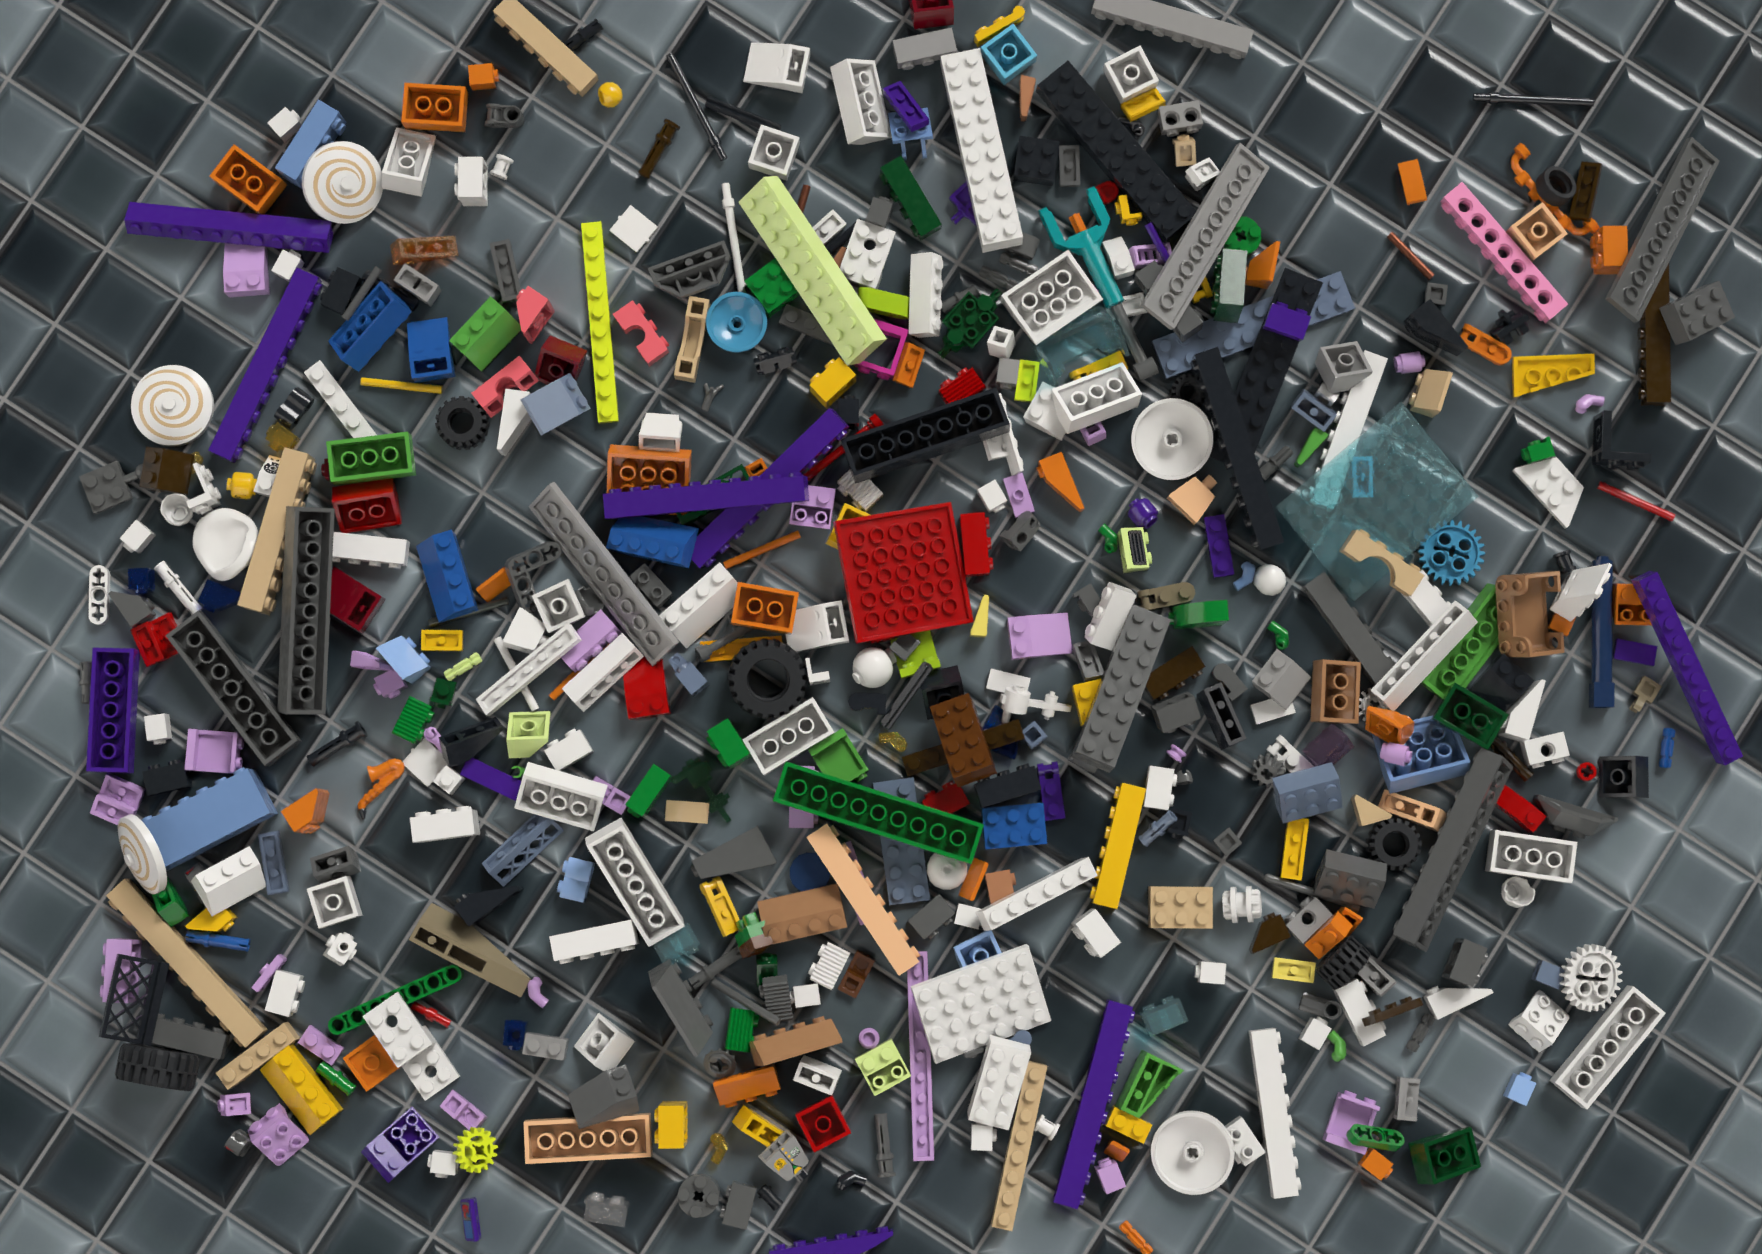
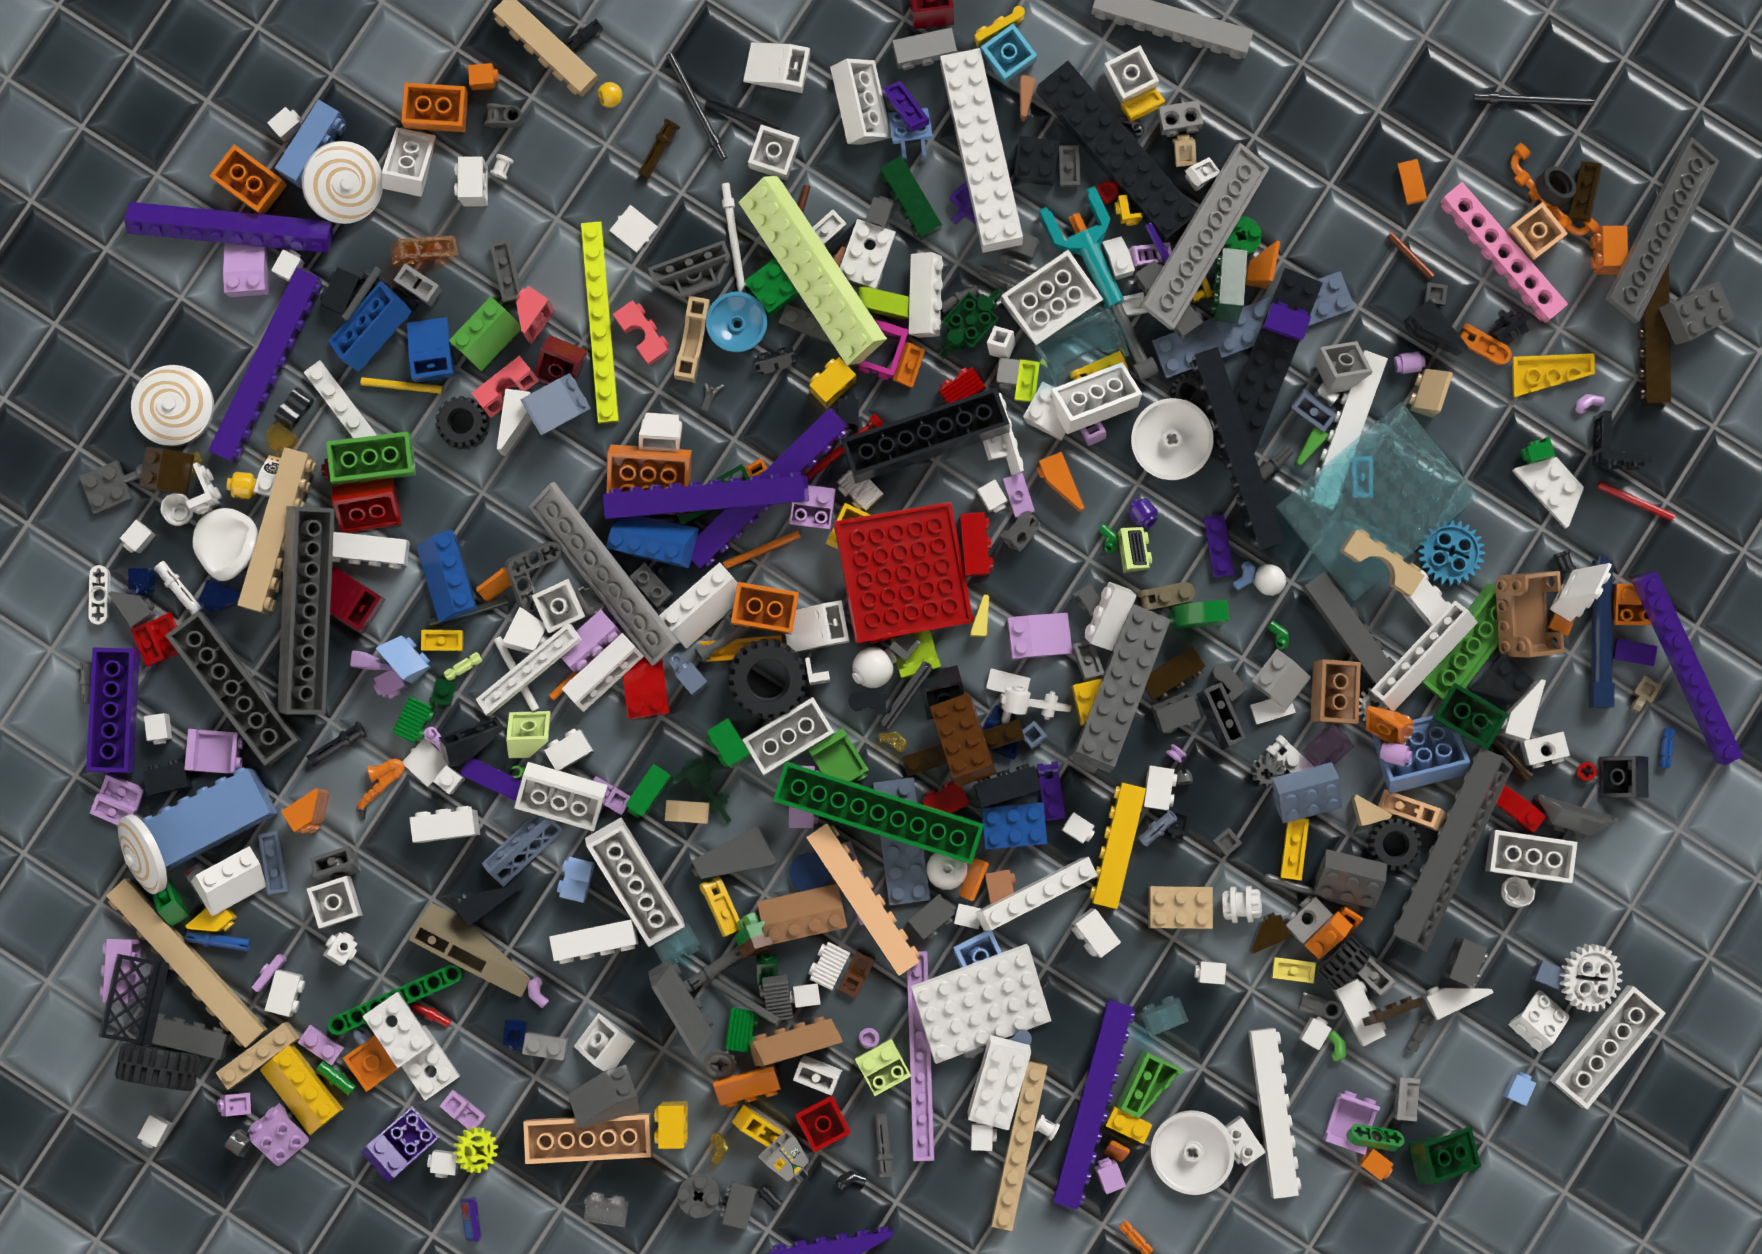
(154, 1131): none -> white brick
(361, 1035): none -> sand blue hinge
(1078, 828): none -> white brick
(1193, 498): light nougat torso -> none

